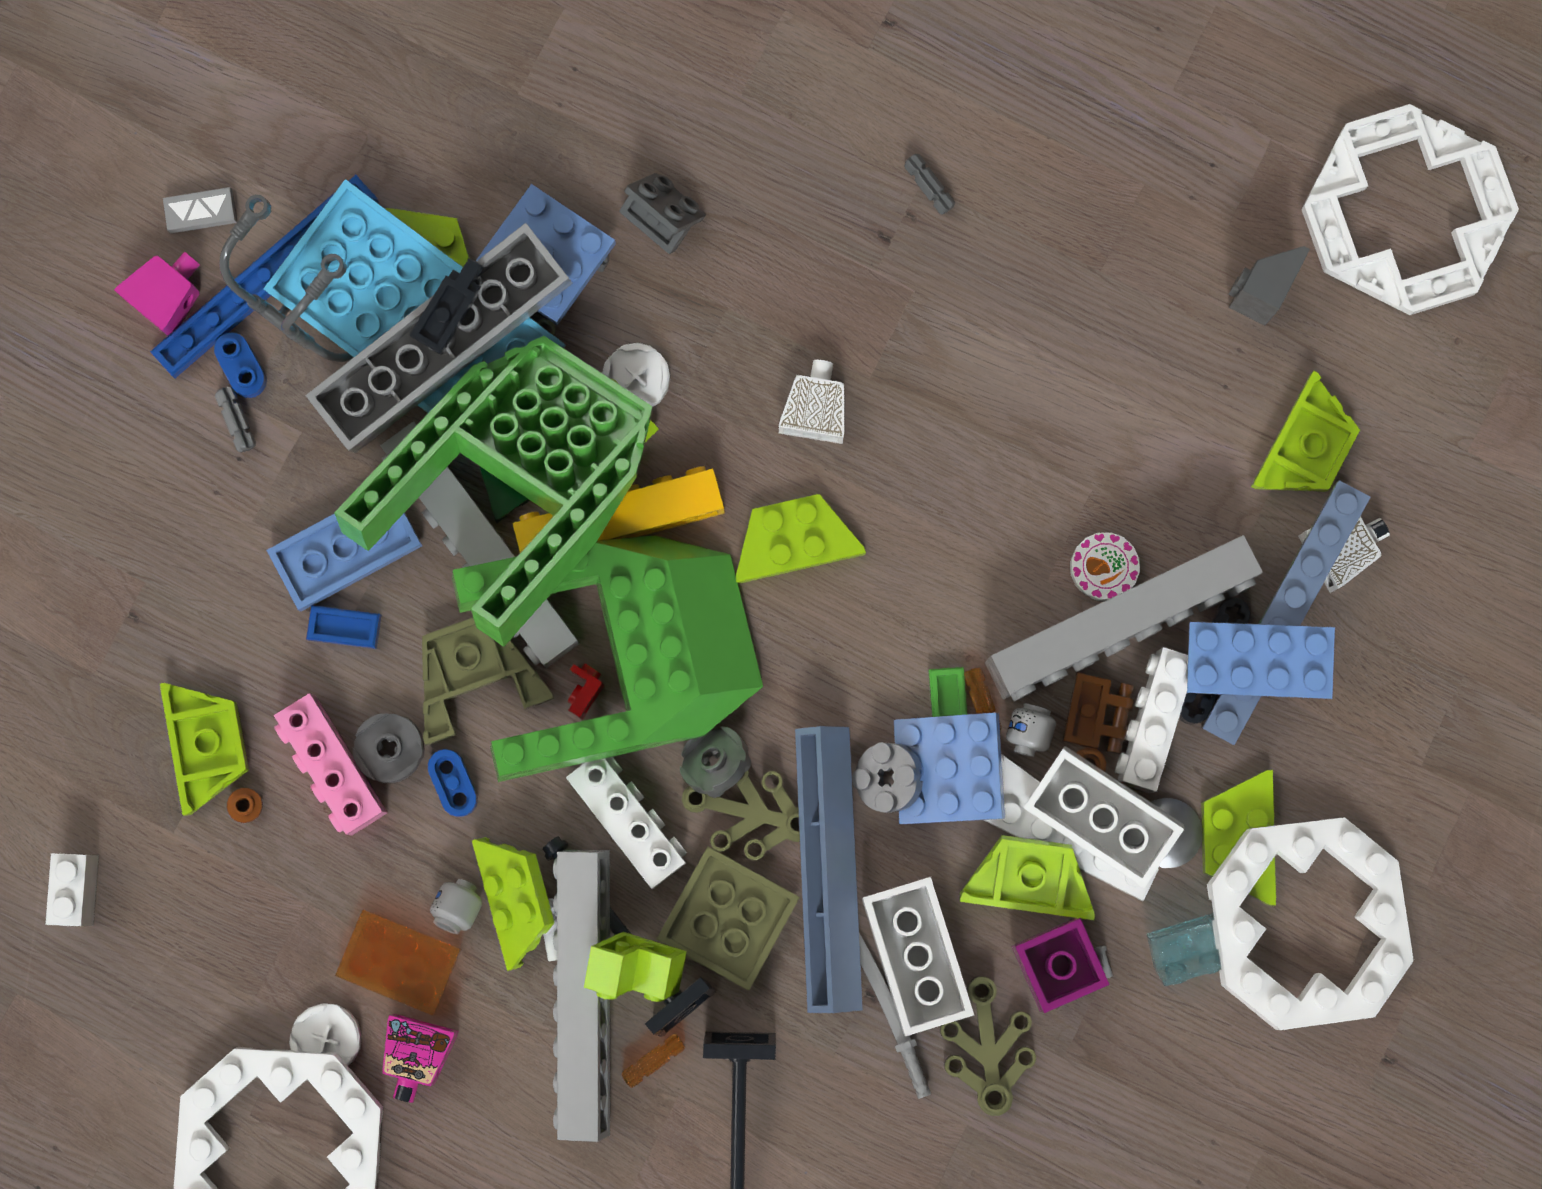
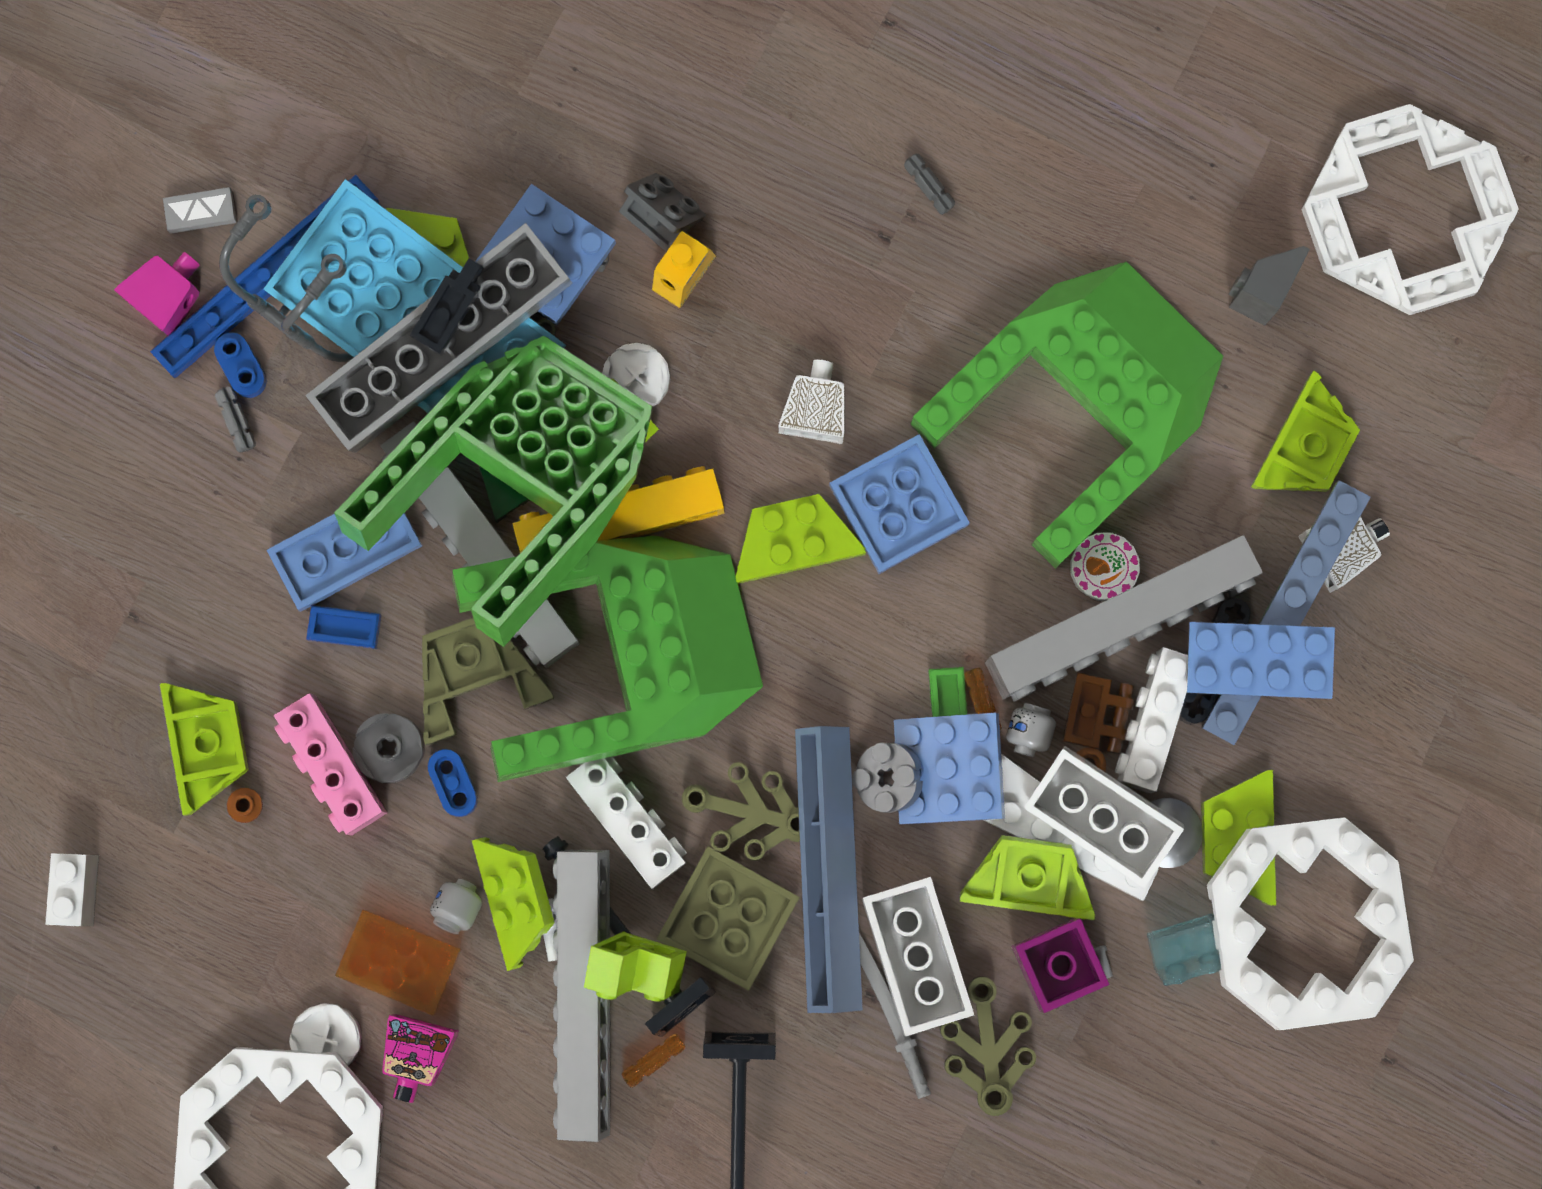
(584, 697): red bracket -> none
(682, 267): none -> yellow torso
(726, 772): flat silver plate -> none
(899, 504): none -> medium blue plate
(1121, 359): none -> bright green wedge

